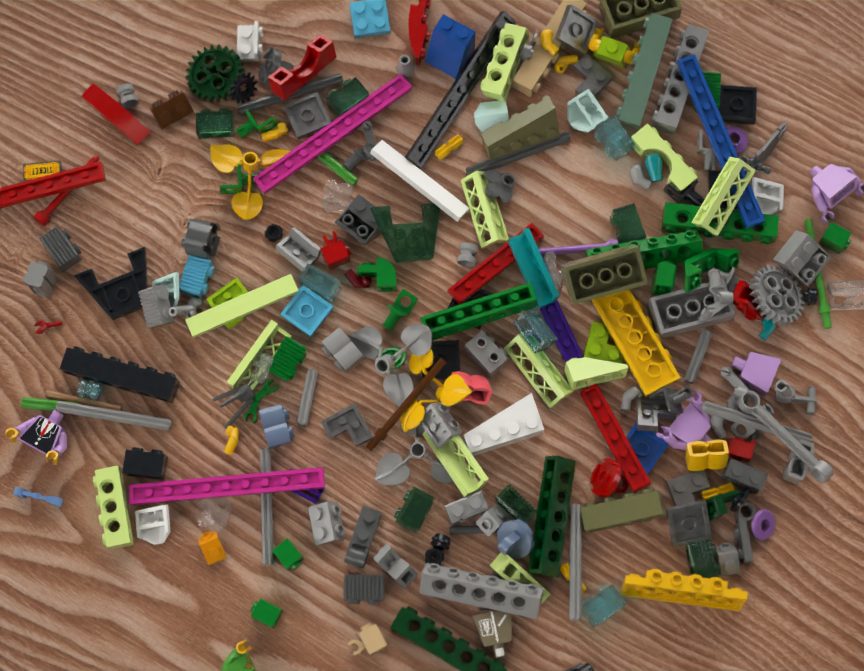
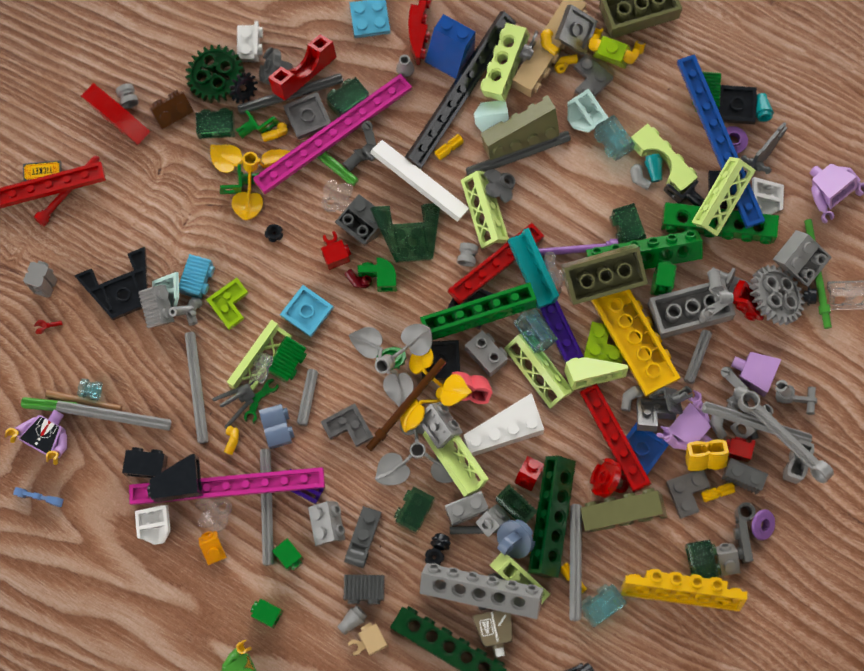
(59, 247): dark grey brick -> none
(101, 480): yellowish green brick -> none
(120, 375): black brick -> none
(177, 481): none -> black slope
(196, 387): none -> light grey axle
(201, 238): dark grey brick -> none
(242, 305): yellowish green tile -> none
(298, 249): light grey bracket -> none
(320, 282): clear light blue brick -> none
(342, 350): light grey brick -> none
(352, 619): none -> light grey cone
(395, 566): light grey brick -> none
(398, 310): green bracket -> none
(529, 473): none -> red bracket
(645, 70): sand green brick -> none
(669, 121): light grey brick -> none
(688, 523): flat silver plate -> none
(709, 158): light grey bracket -> none
(713, 257): green slope -> none
(716, 504): dark green piece -> none
(763, 108): none -> teal cone
(768, 328): teal arm -> none
(836, 238): green brick -> none

